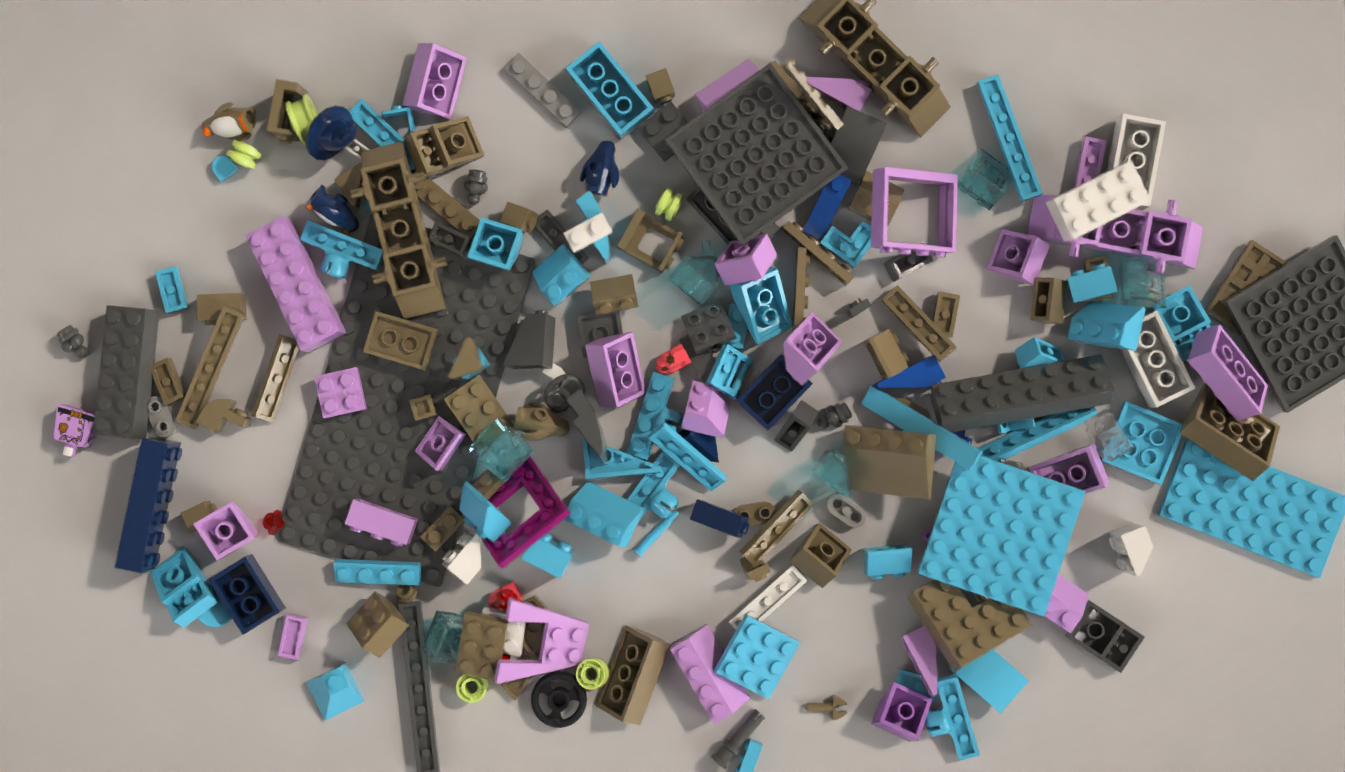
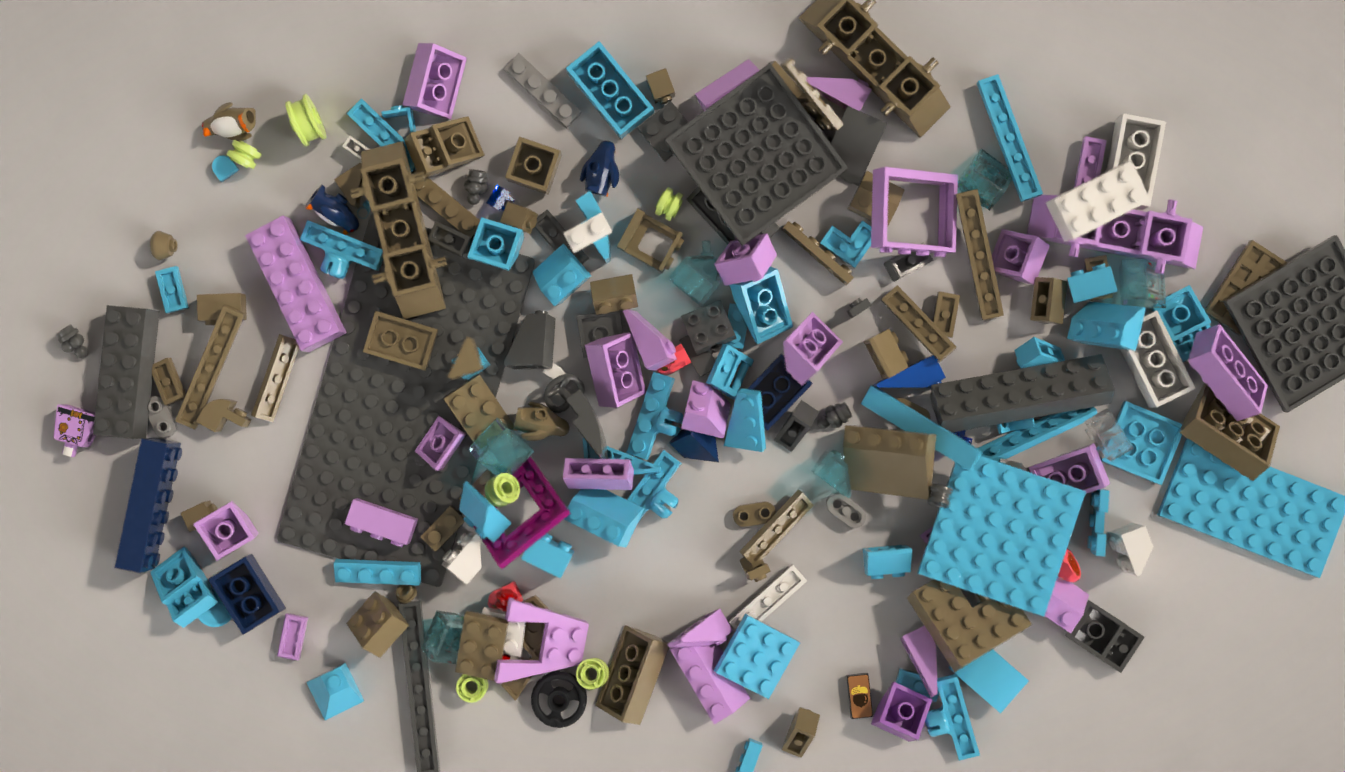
(162, 245): none -> dark tan cone
(273, 522): clear red plate -> none
(279, 118): dark tan window -> none
(330, 133): dark blue piece -> none
(340, 392): lavender plate -> none
(423, 407): dark tan plate -> none
(499, 197): none -> clear blue tile
(502, 490): none -> yellowish green wheel
(533, 165): none -> dark tan brick
(598, 474): none -> lavender brick
(649, 540): medium azure piece -> none
(652, 345): none -> lavender slope
(687, 456): medium azure plate -> none
(706, 631): none -> lavender slope
(720, 518): dark blue brick -> none
(732, 746): dark grey pin -> none
(746, 422): none -> medium azure wing
(801, 282): dark tan plate -> none
(801, 732): none -> dark tan slope
(820, 555): dark tan slope -> none
(826, 207): blue slope -> none
(828, 707): dark tan bar -> none
(859, 695): none -> tile
(940, 495): none -> dark grey wheel
(979, 254): none -> dark tan plate
(1070, 568): none -> coral rock
(1097, 541): none -> medium azure plate

